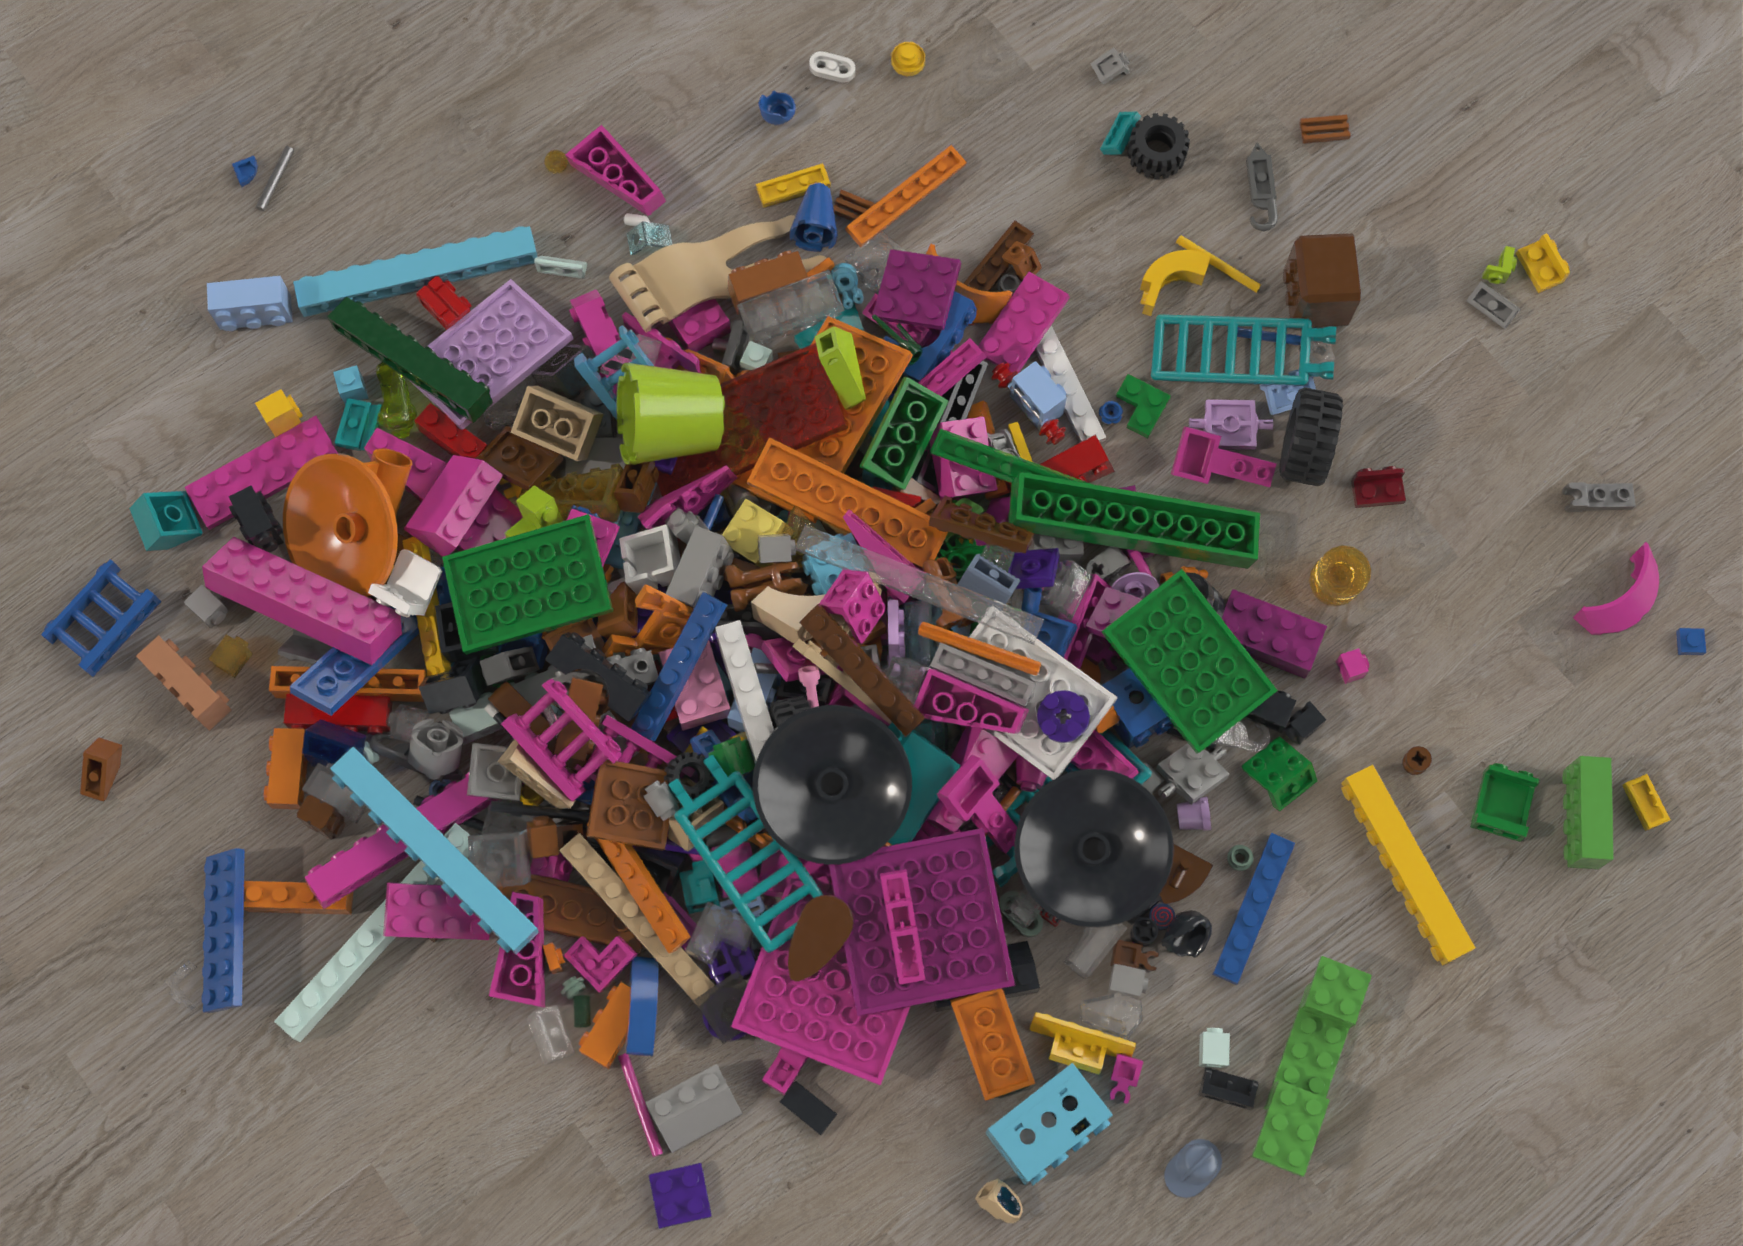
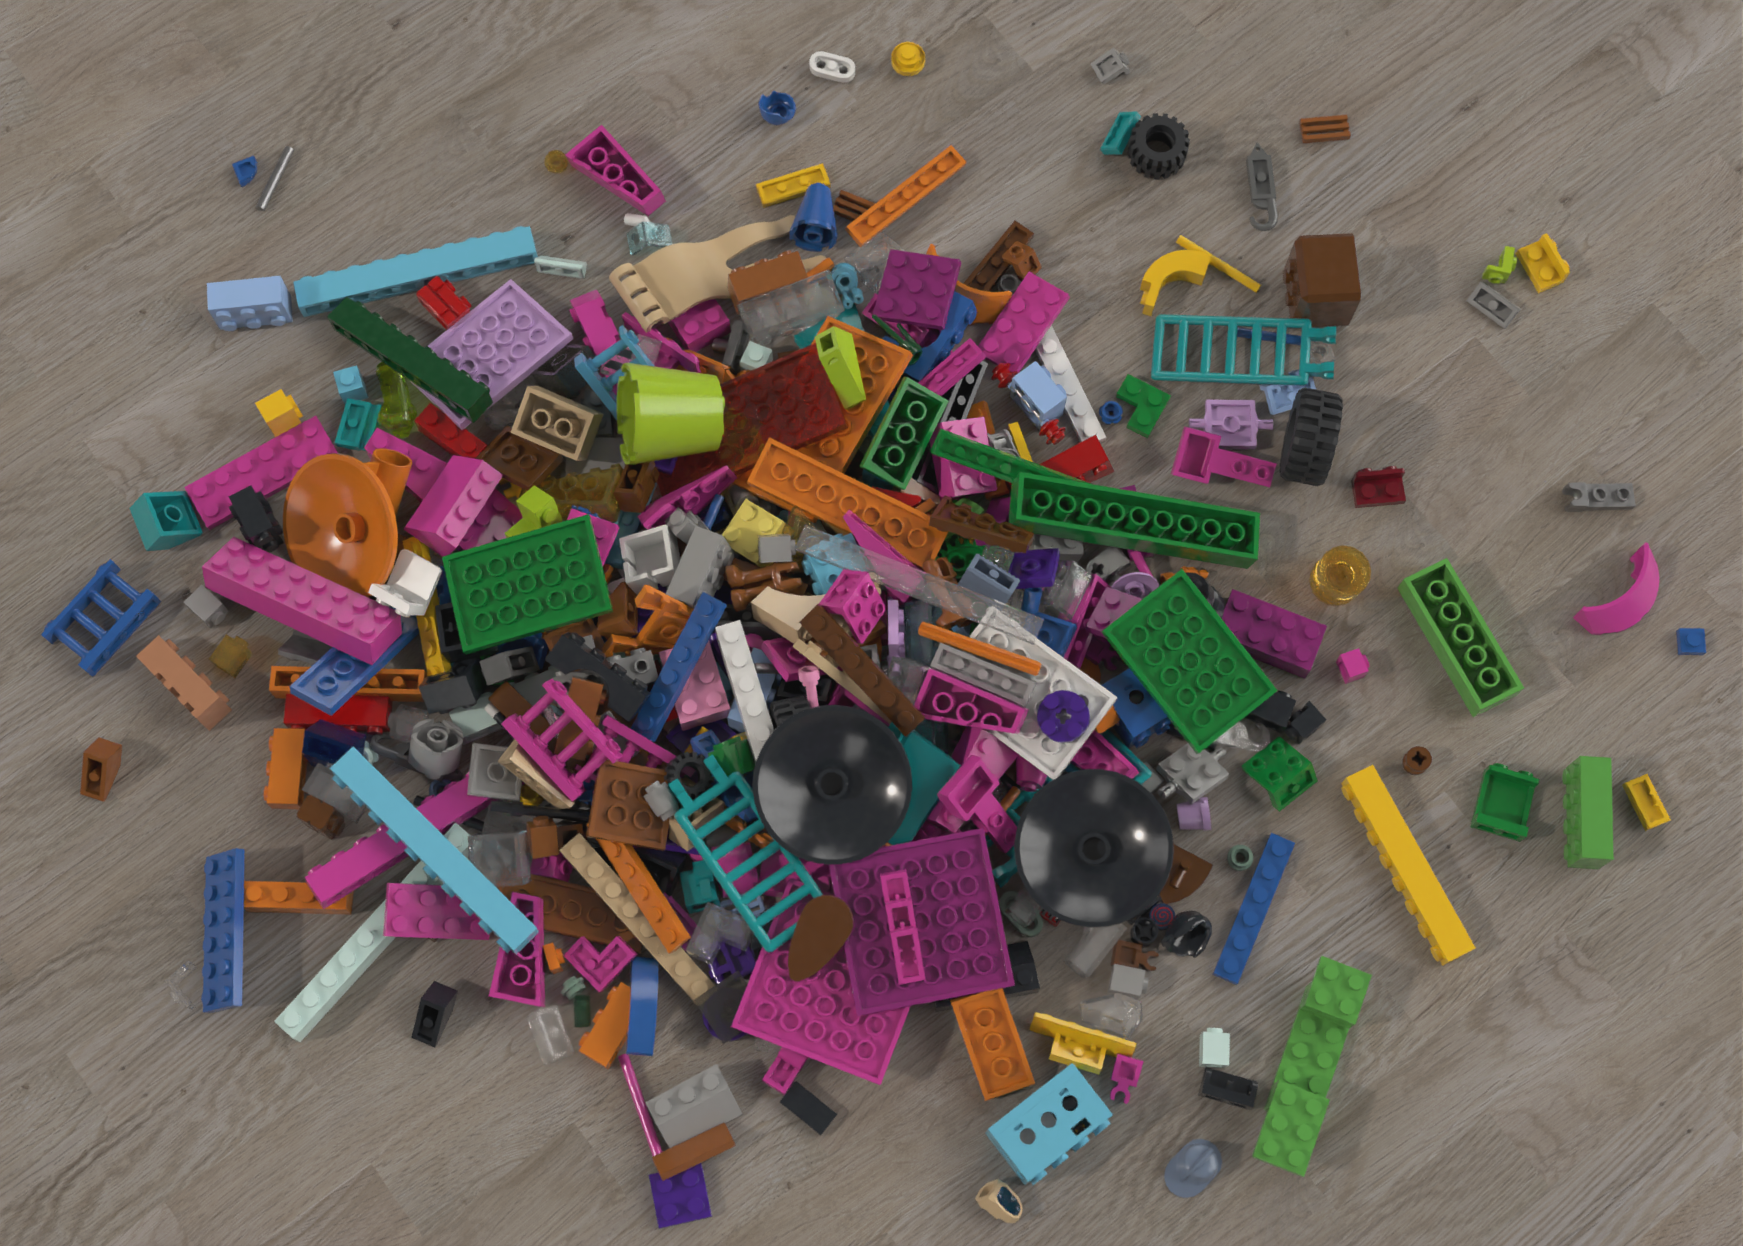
(434, 1013): none -> black slope
(693, 1151): none -> dark orange tile
(1460, 637): none -> bright green brick

